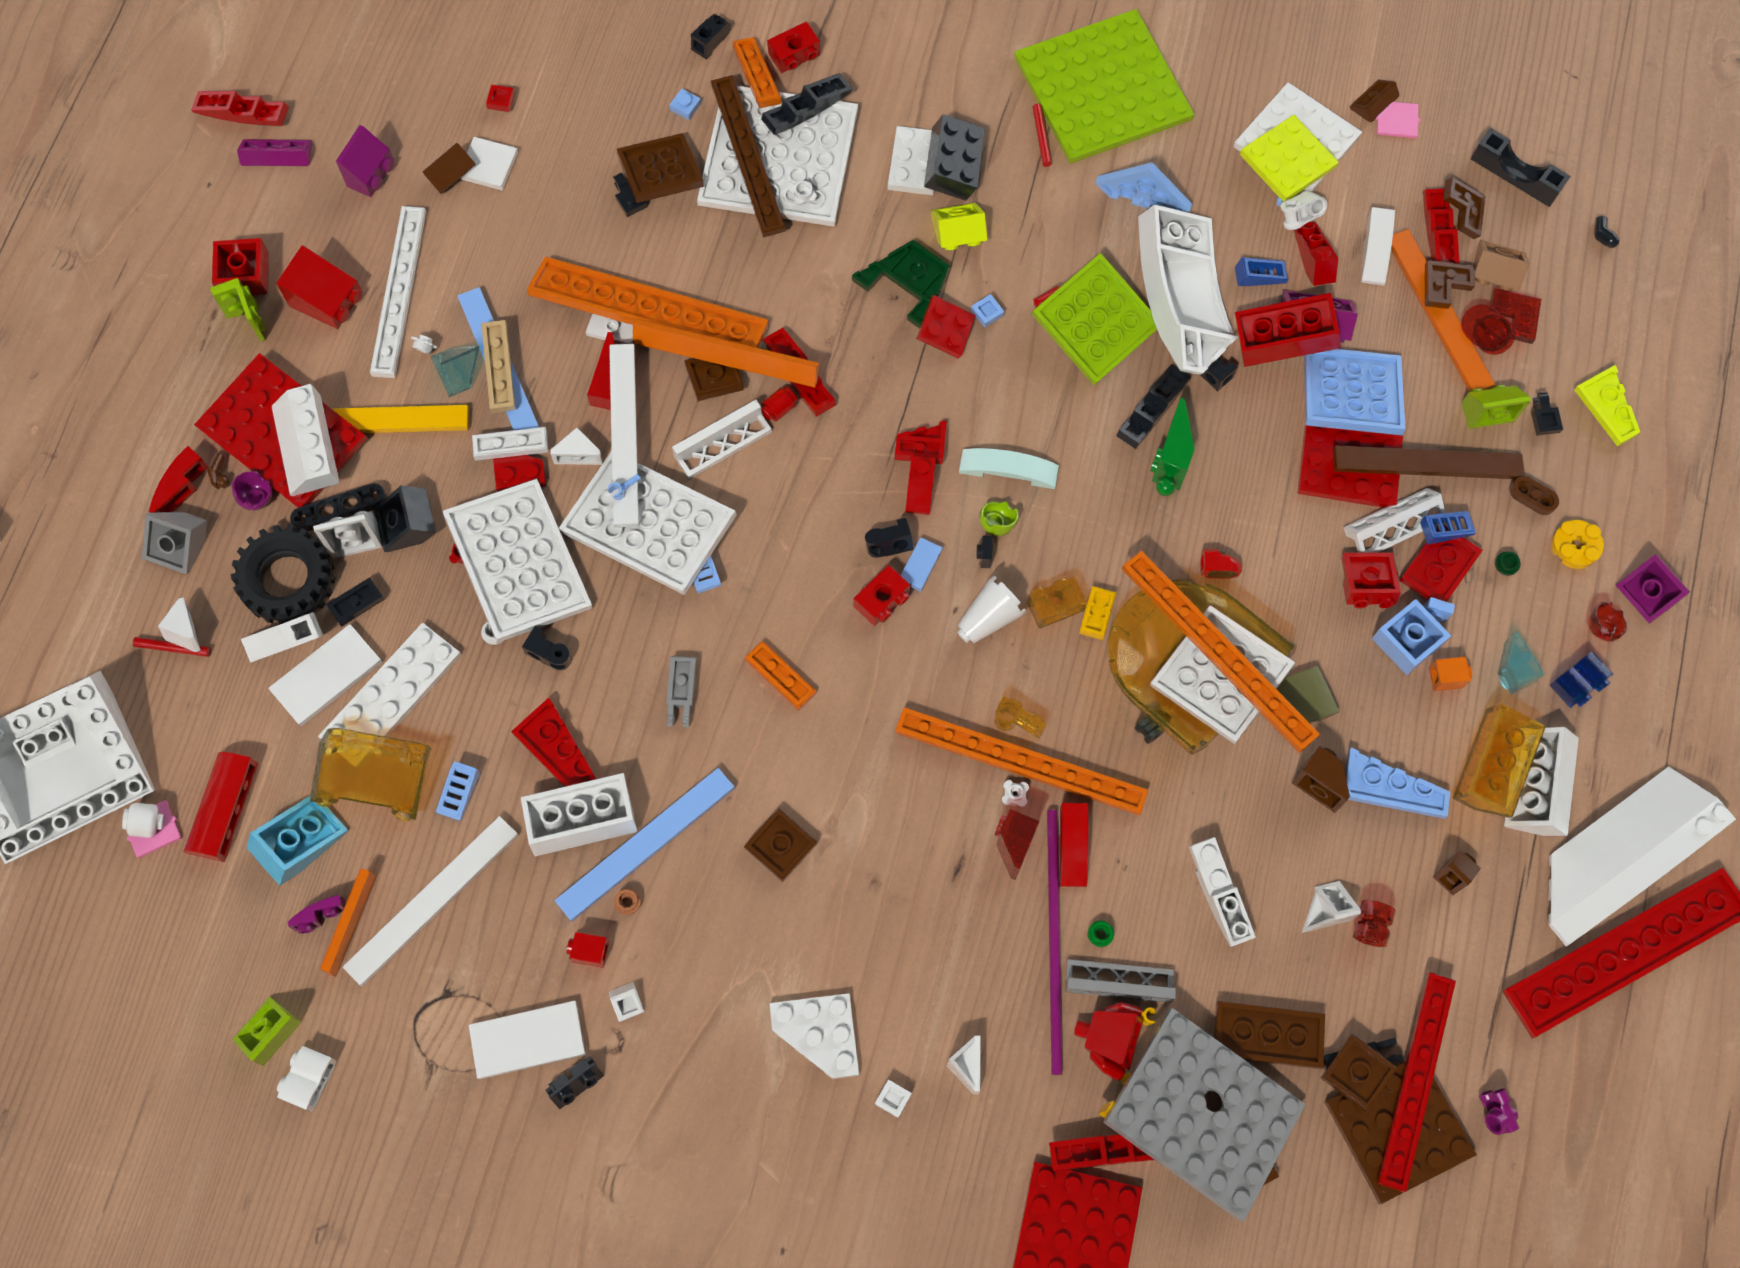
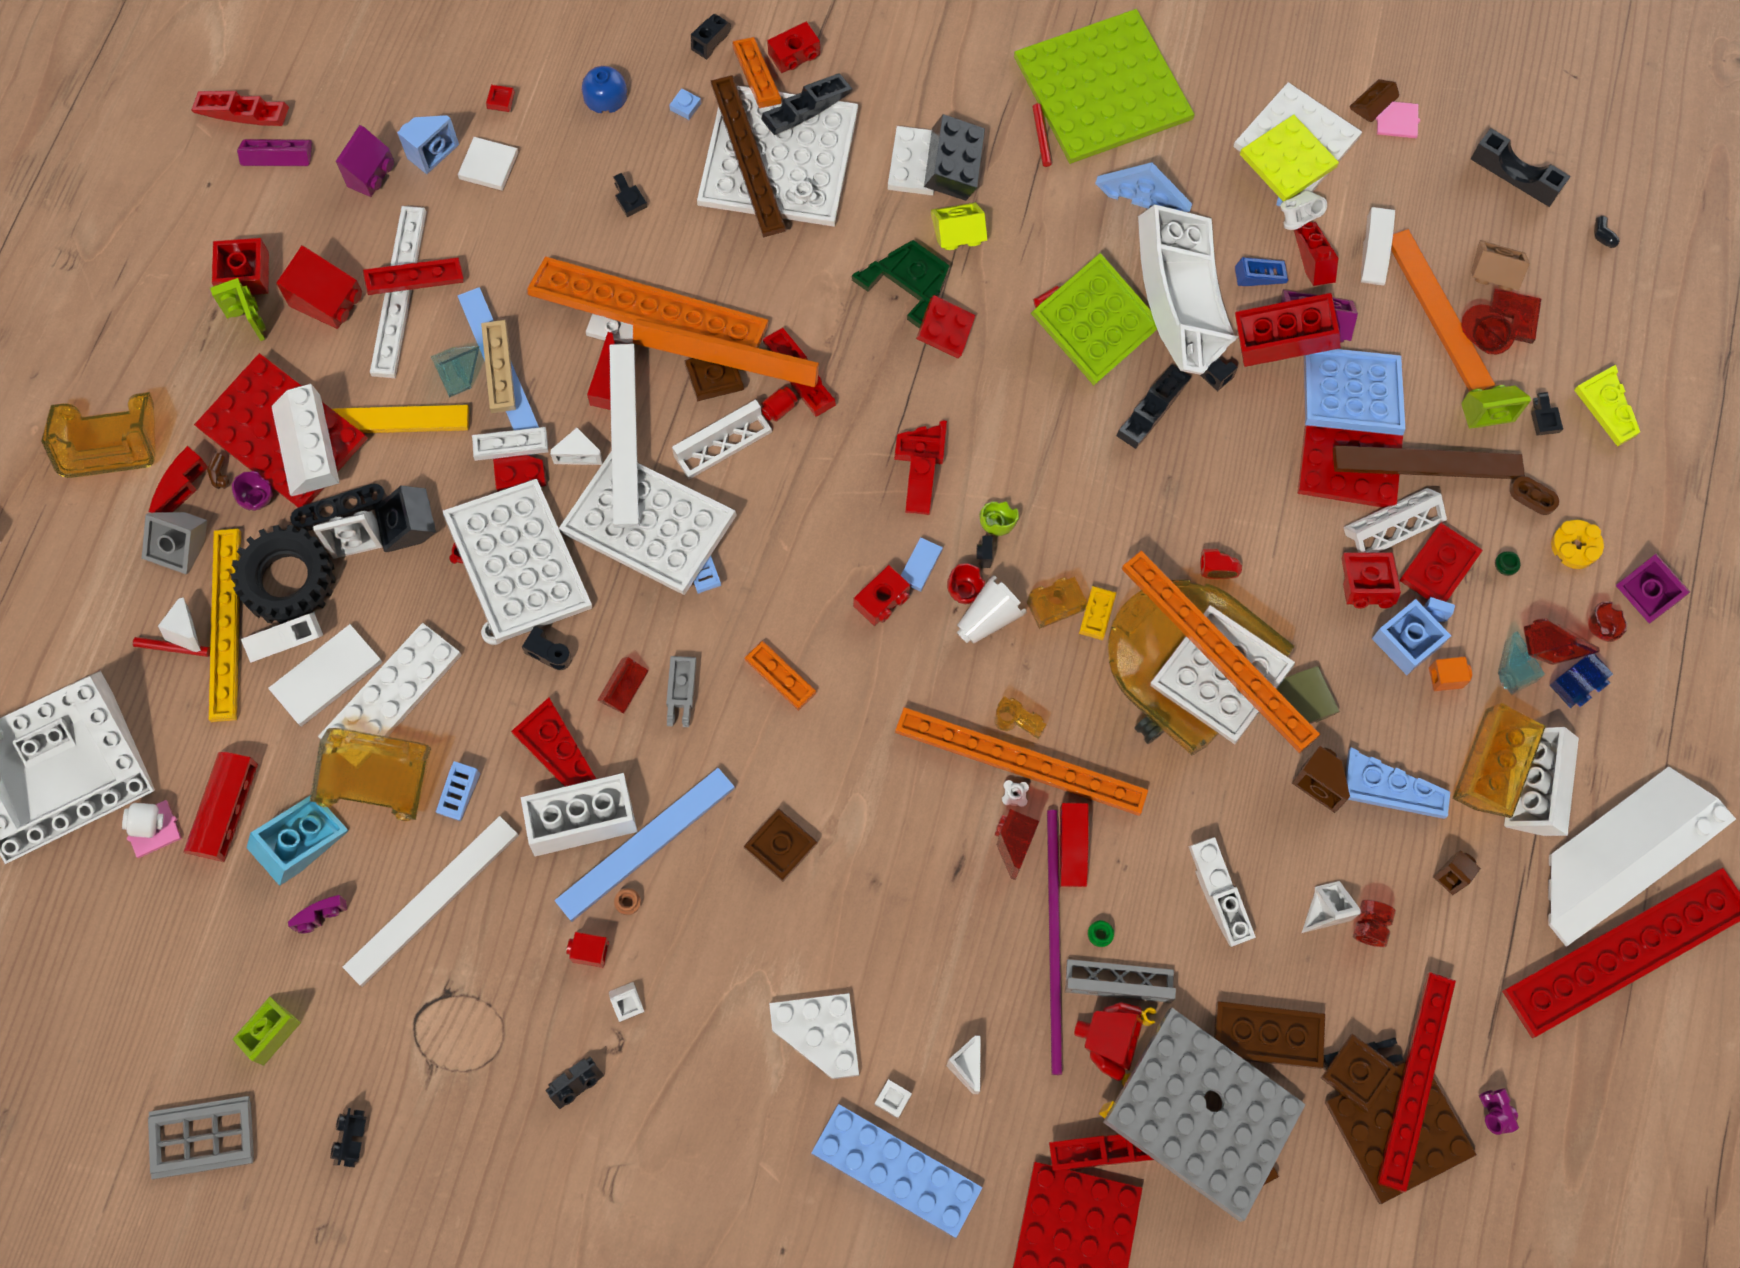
(101, 442): none -> clear yellow windscreen
(206, 1162): none -> light grey piece
(224, 628): none -> yellow tile
(306, 1078): white brick -> none
(345, 1148): none -> black hinge
(347, 922): orange tile -> none
(355, 602): black plate -> none
(413, 276): none -> red plate
(423, 344): white plate -> none
(428, 140): none -> light blue slope
(449, 168): reddish brown slope -> none
(526, 1040): white tile -> none
(604, 89): none -> blue cylinder
(623, 685): none -> clear red slope
(624, 486): light blue hand -> none
(659, 167): reddish brown plate -> none
(889, 540): black leg -> none
(897, 1171): none -> light blue plate
(965, 583): none -> red hair
(987, 310): light blue plate -> none
(1009, 464): light aqua slope -> none
(1175, 457): green slope -> none
(1431, 534): blue slope -> none
(1440, 227): red slope -> none
(1444, 276): reddish brown plate -> none
(1470, 205): reddish brown plate -> none
(1555, 643): none -> clear red slope

